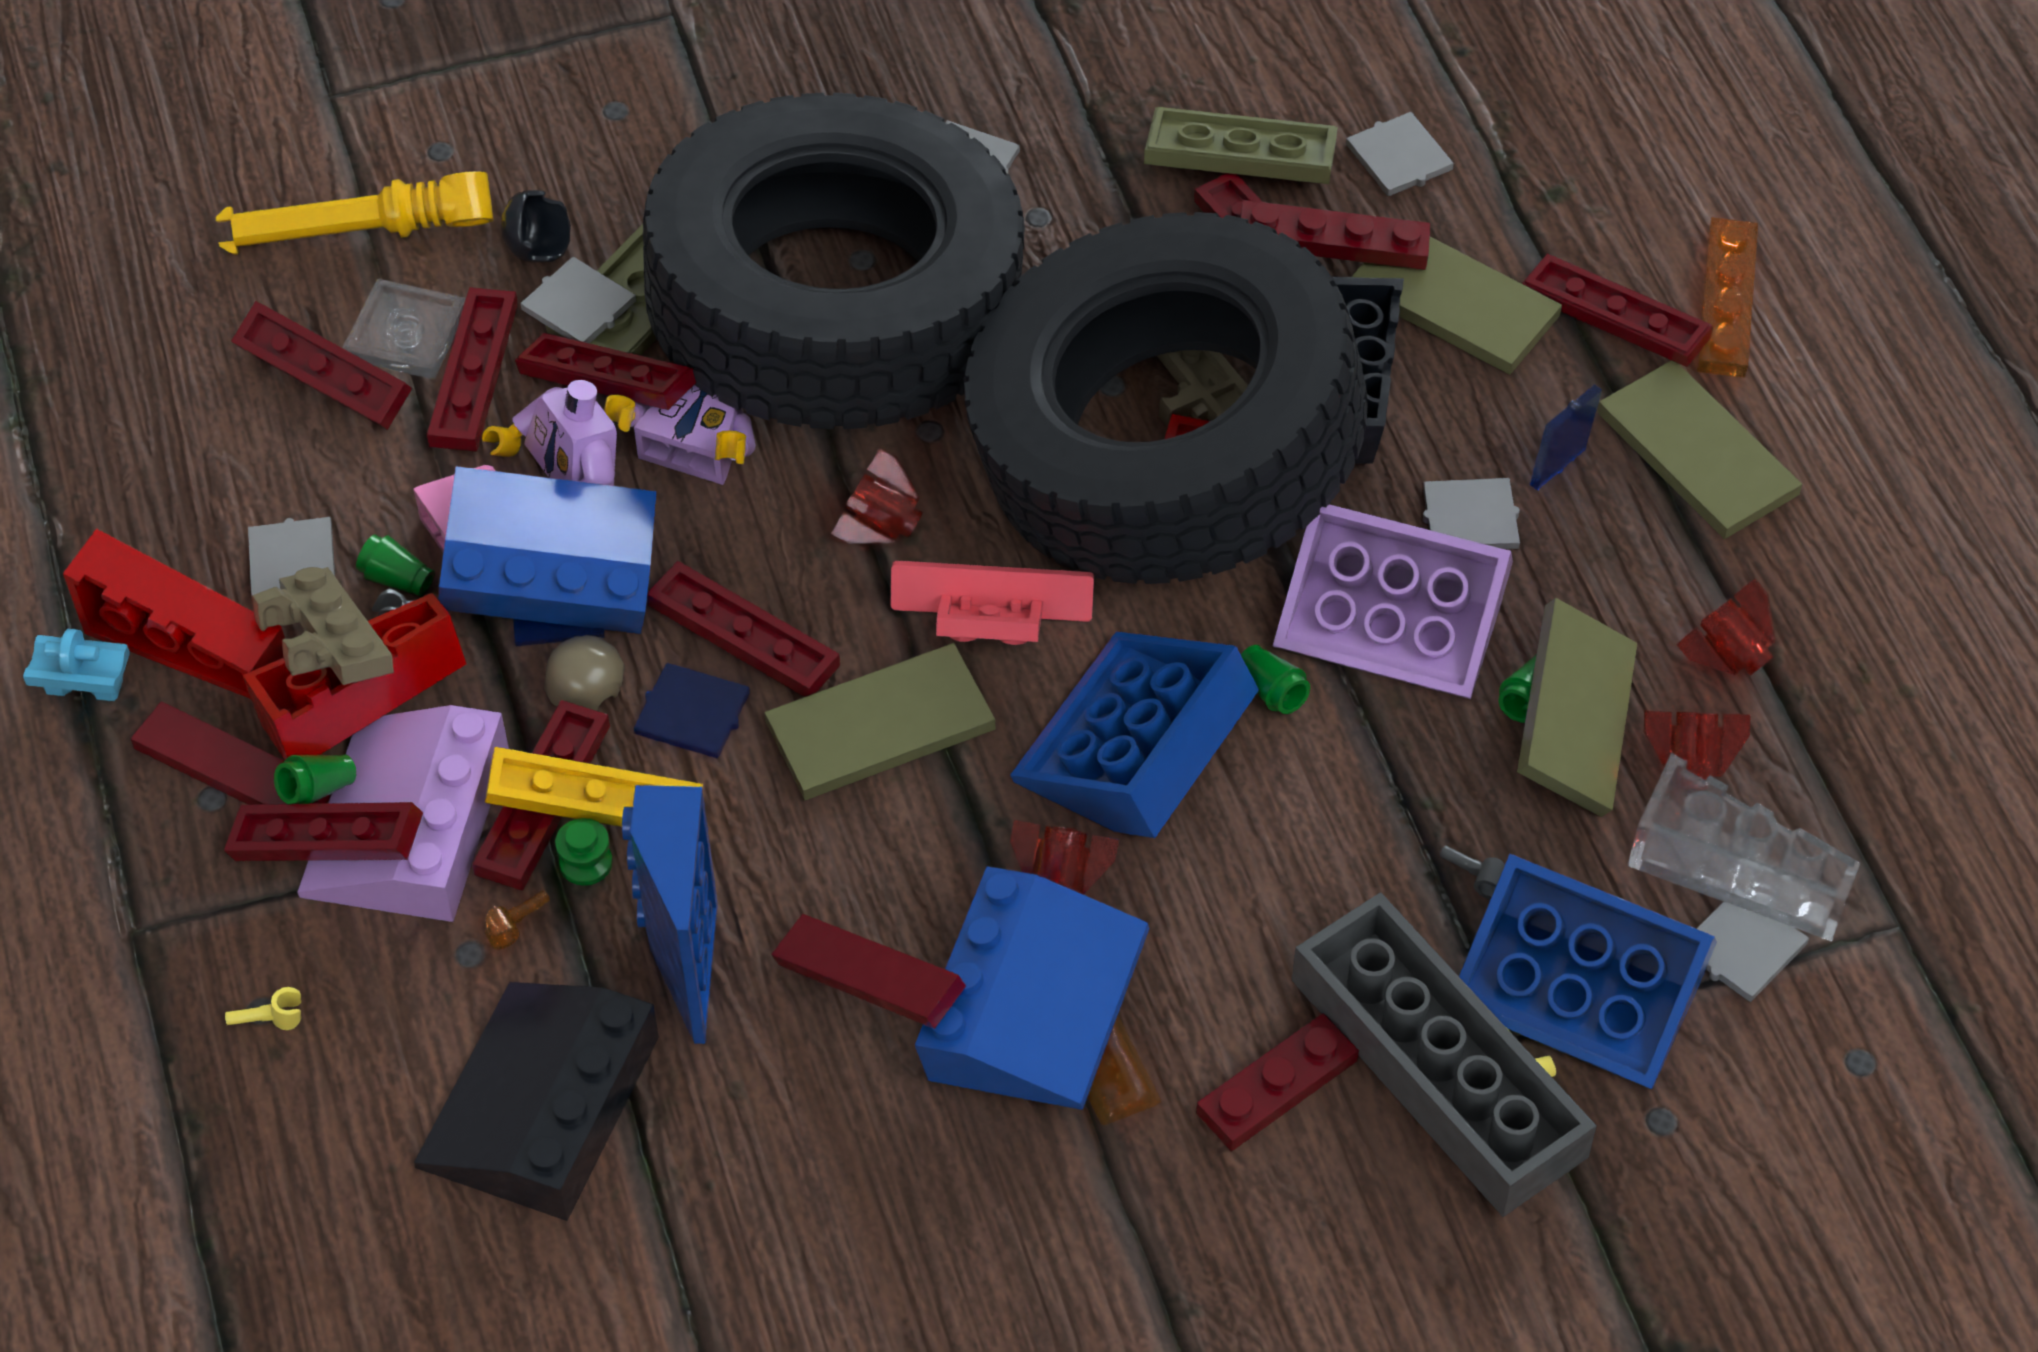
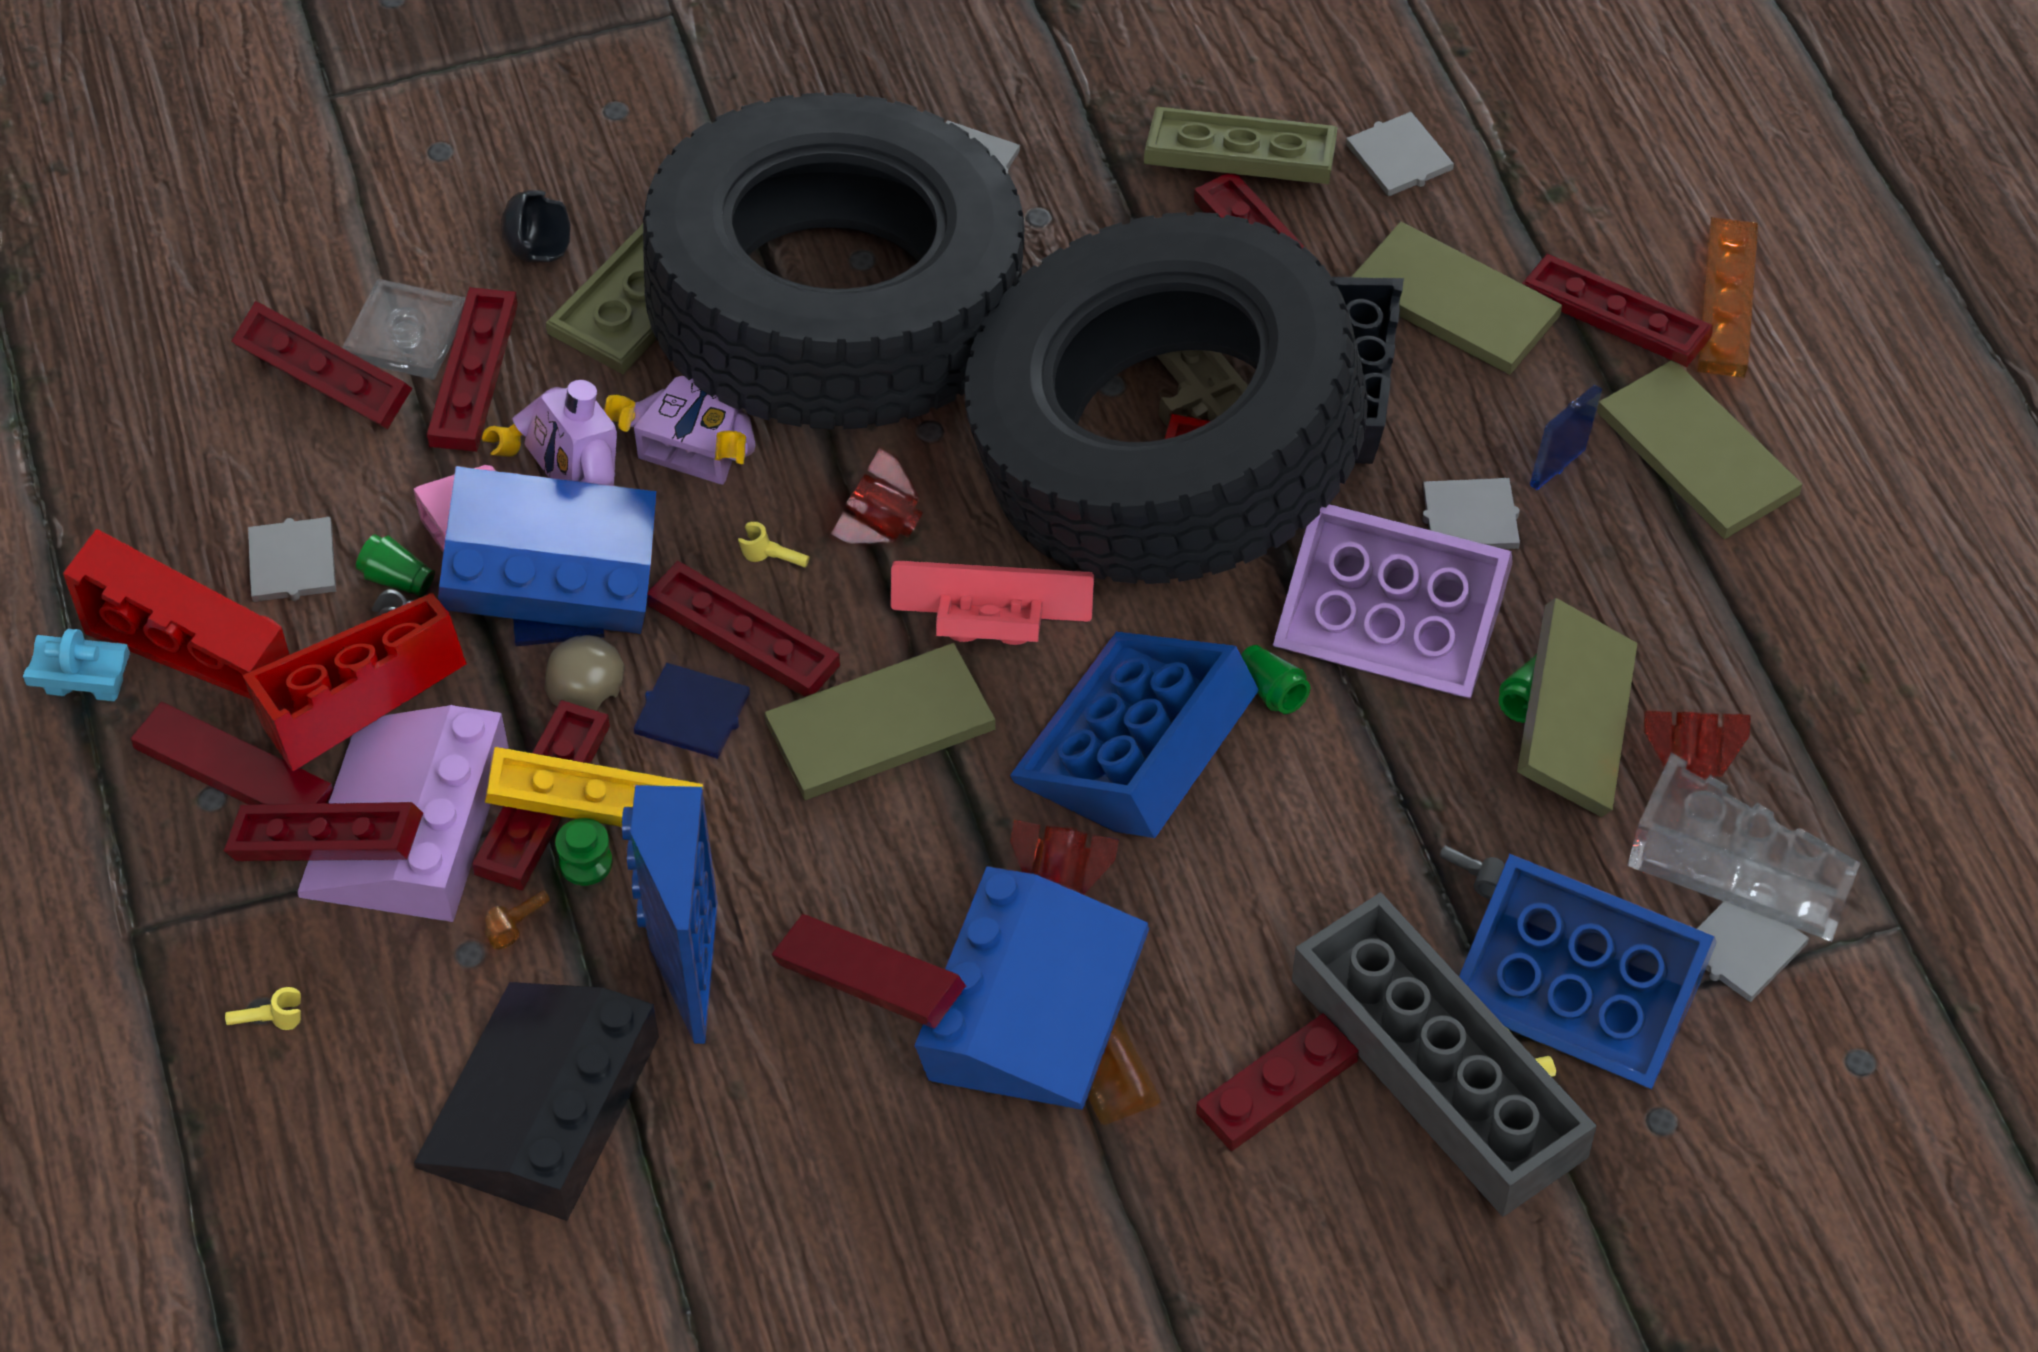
(312, 777): green cone -> none
(333, 626): dark tan hinge -> none
(459, 200): yellow piece -> none
(578, 301): light grey piece -> none
(609, 370): dark red tile -> none
(761, 547): none -> light yellow hand
(1346, 234): dark red plate -> none
(1735, 635): clear red brick -> none

